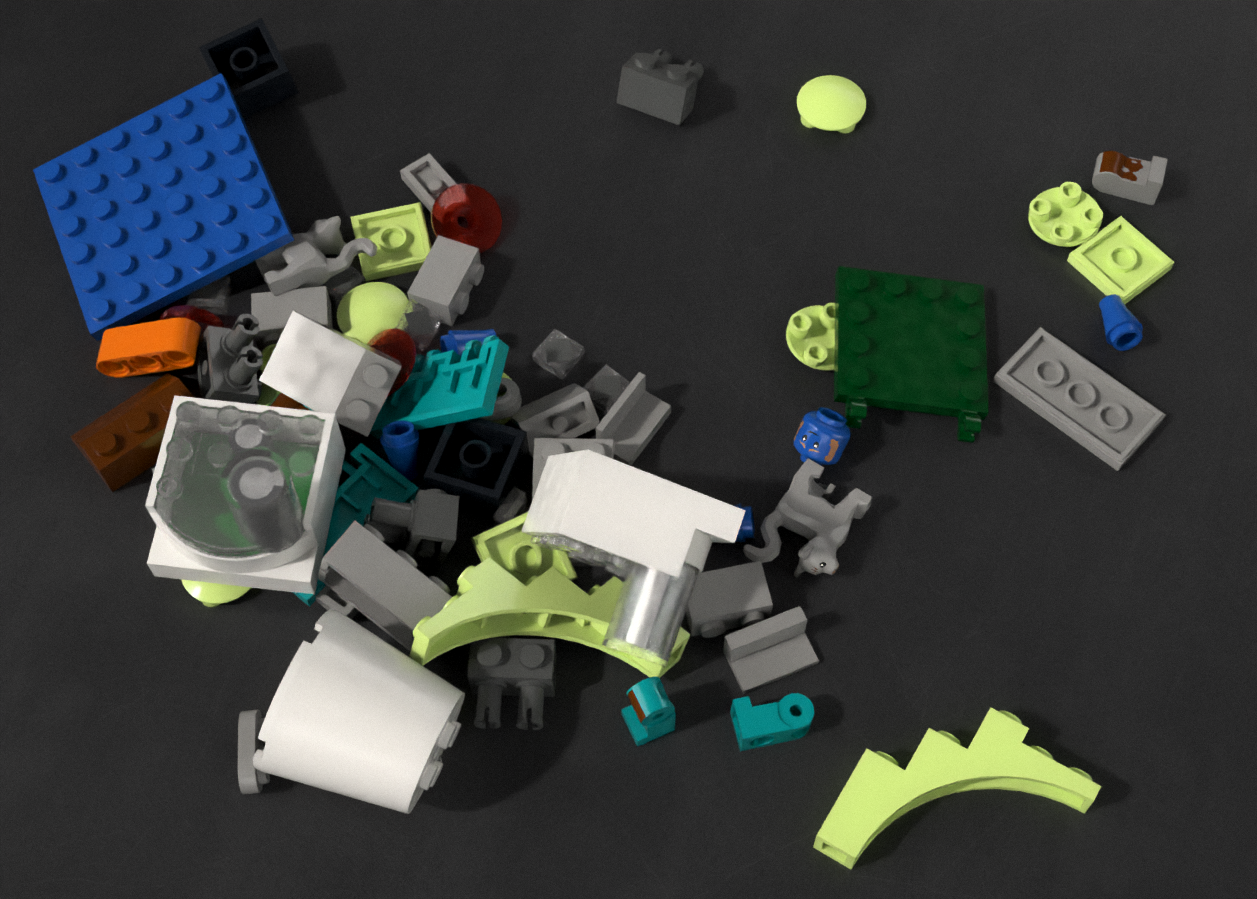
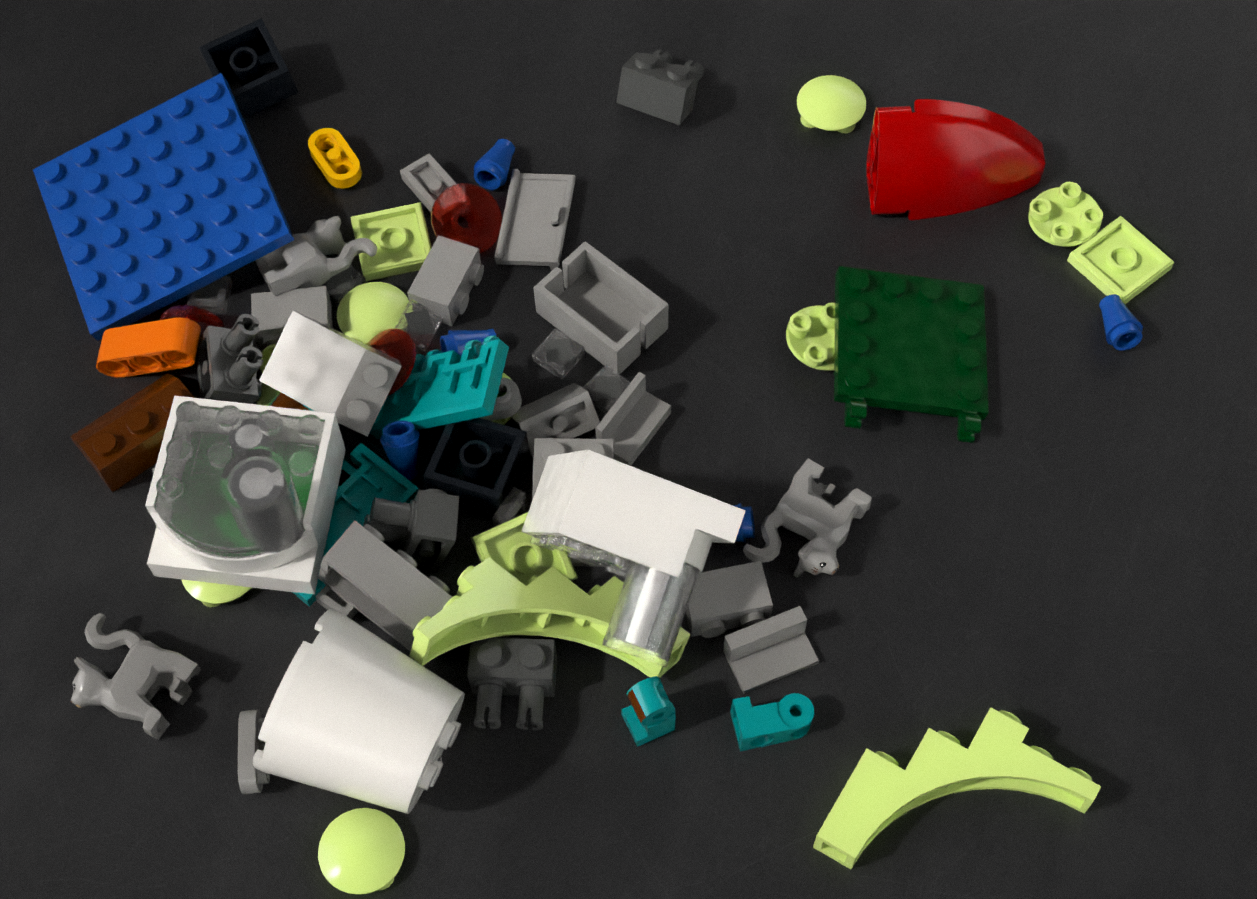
(137, 679): none -> light grey animal
(336, 160): none -> yellow plate
(361, 851): none -> yellowish green dish
(493, 167): none -> blue cone
(529, 217): none -> light grey door
(601, 307): none -> light grey piece
(822, 436): blue head -> none
(947, 159): none -> red panel
(1079, 398): light grey tile -> none
(1129, 177): light grey leg -> none

